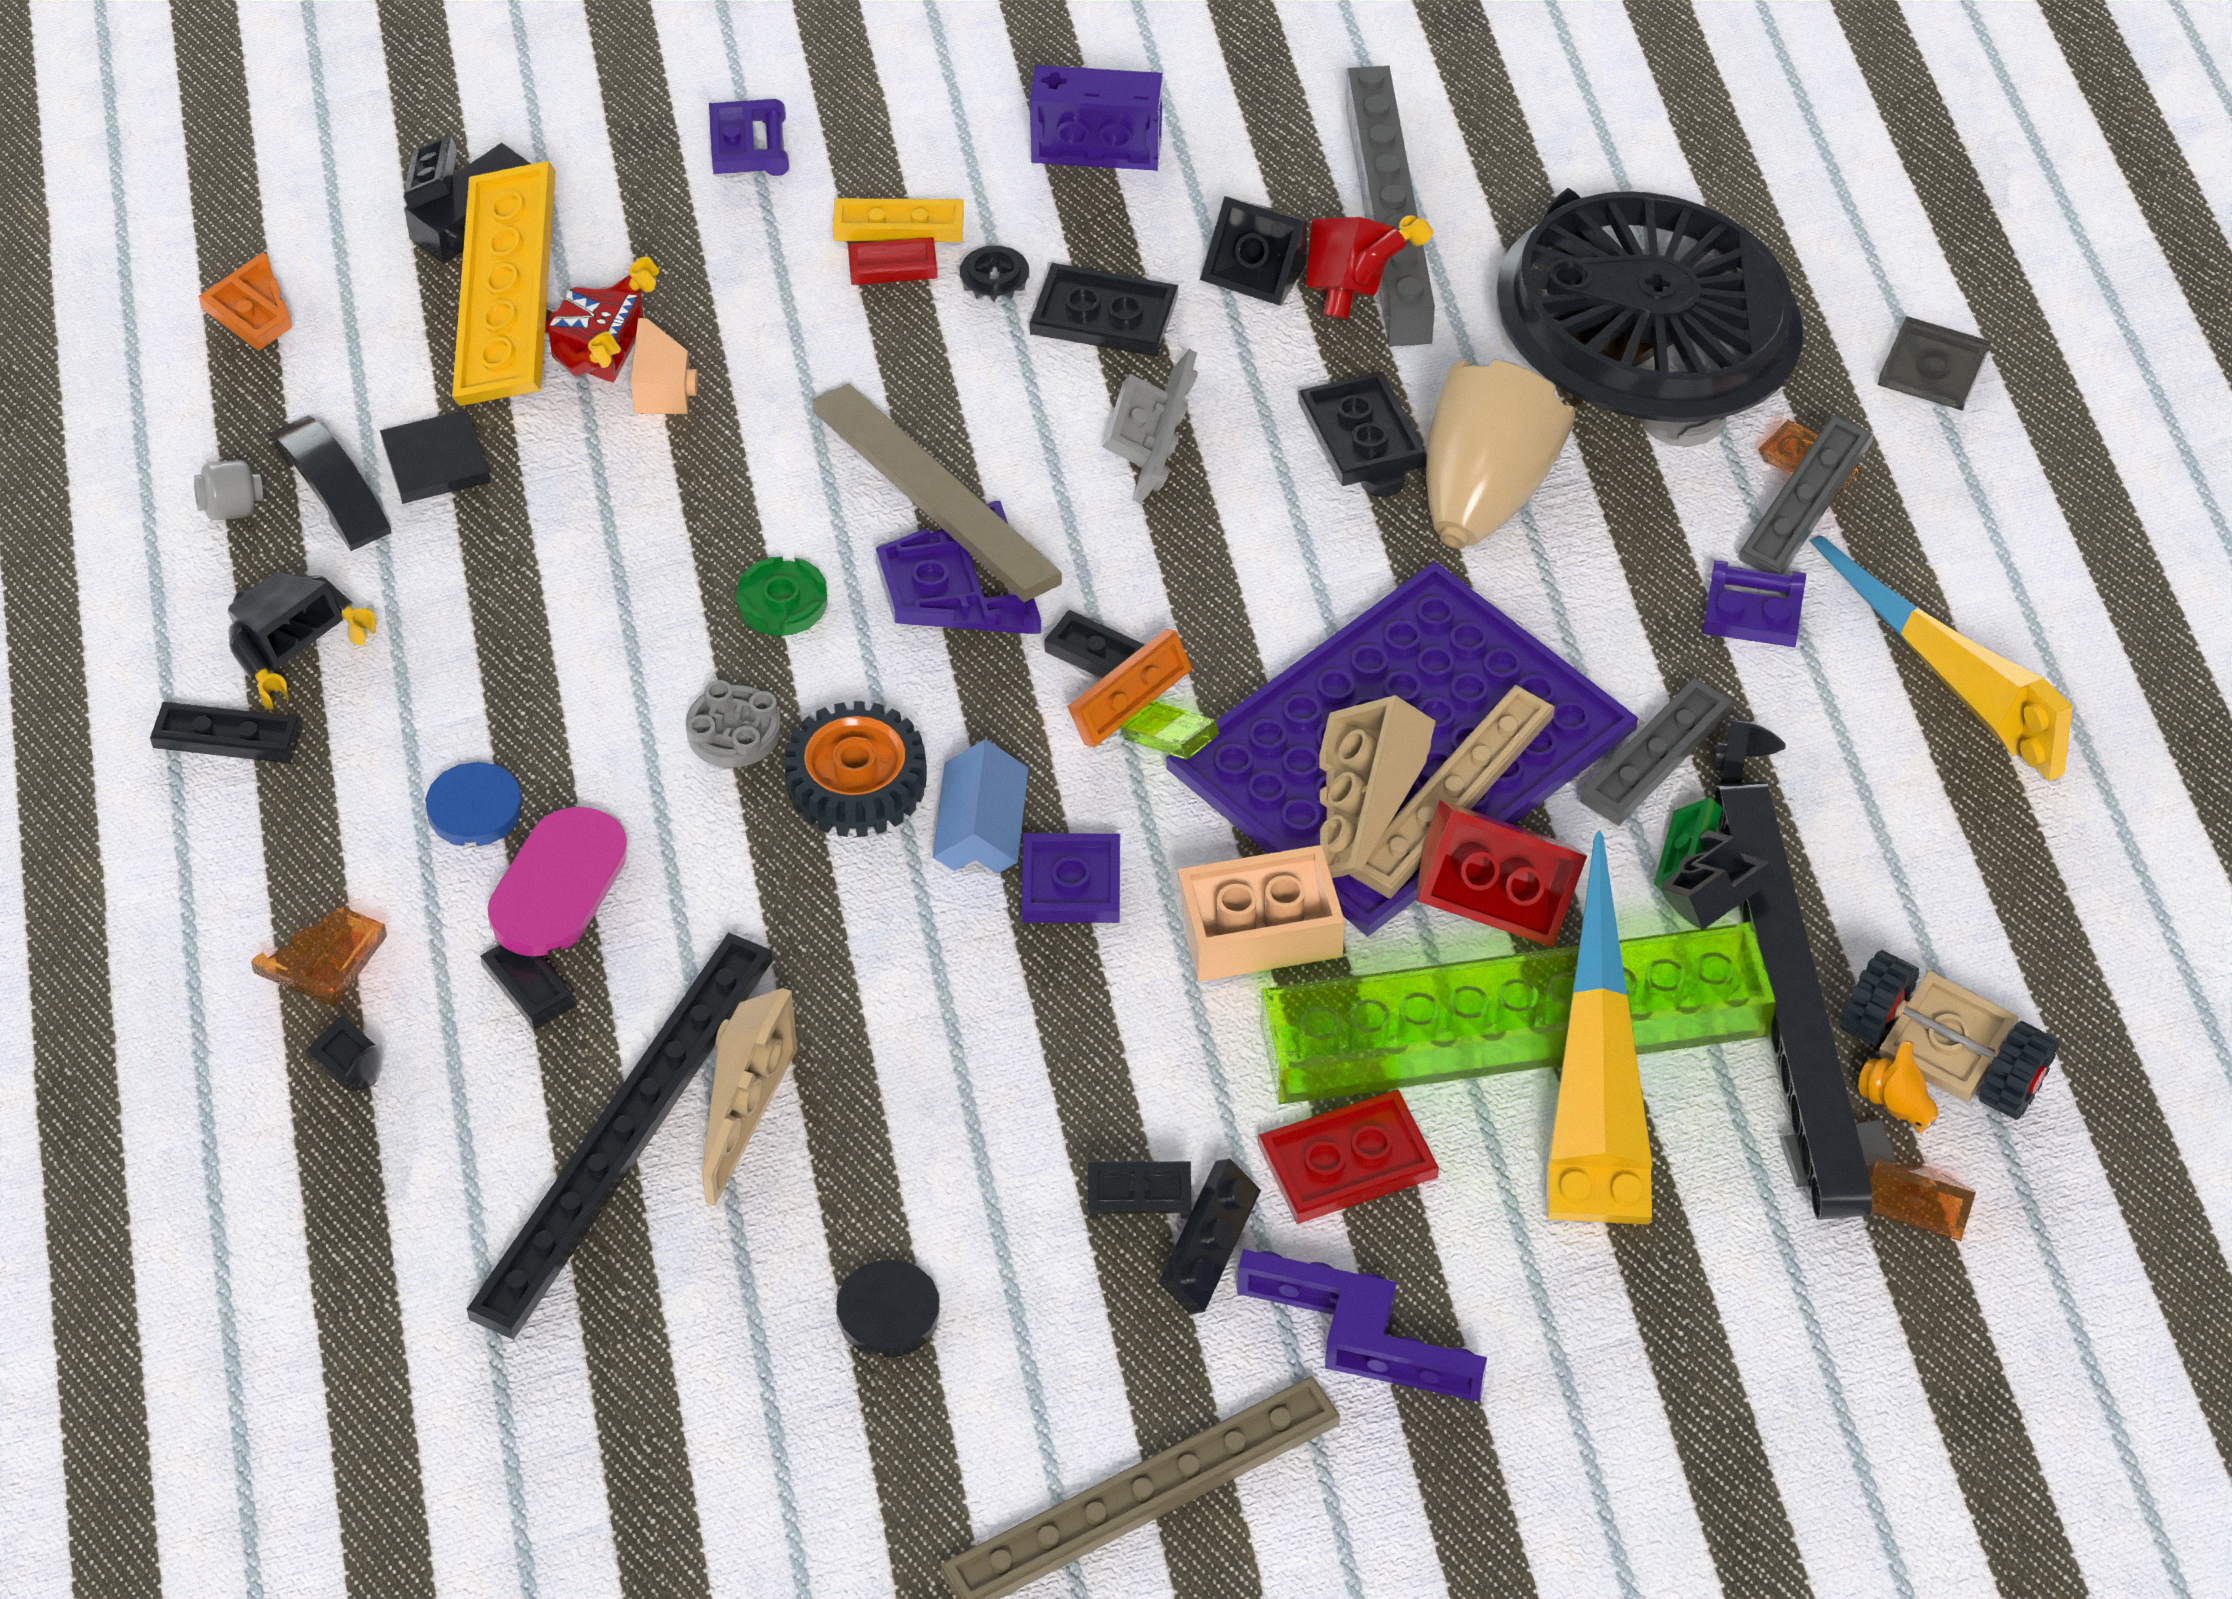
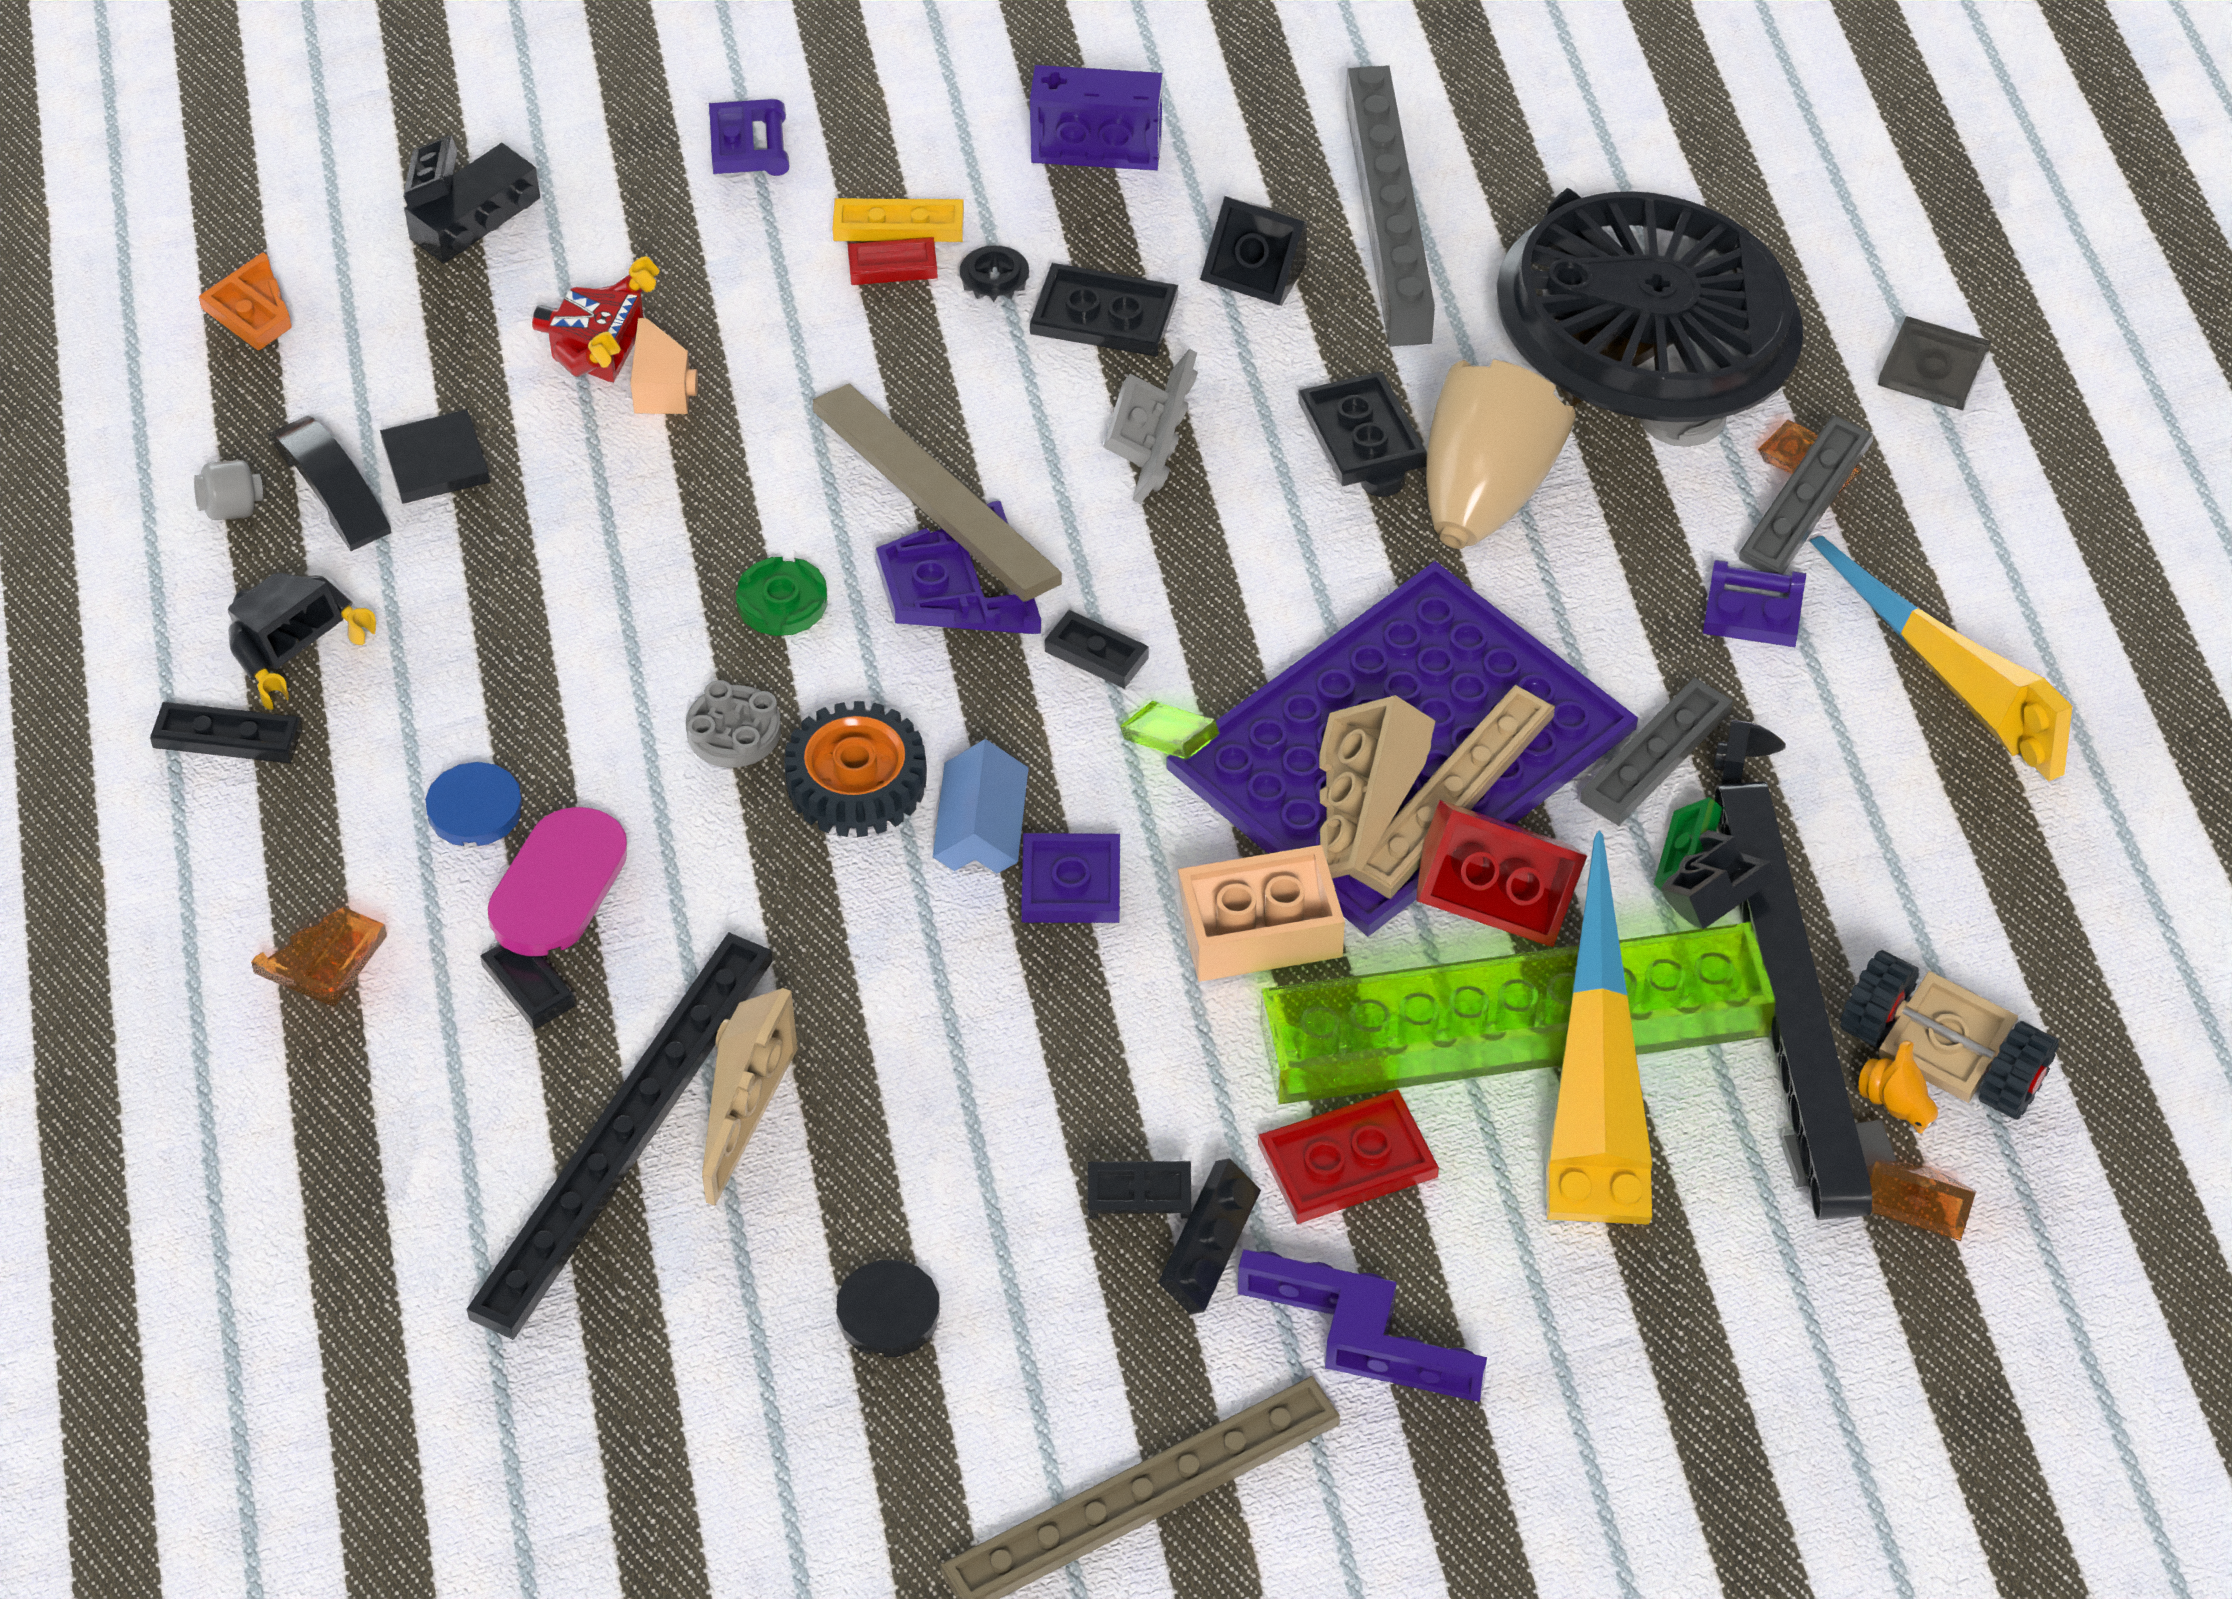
(347, 1056): black plate -> none
(504, 284): yellow plate -> none
(1129, 687): orange tile -> none
(1350, 257): red torso -> none

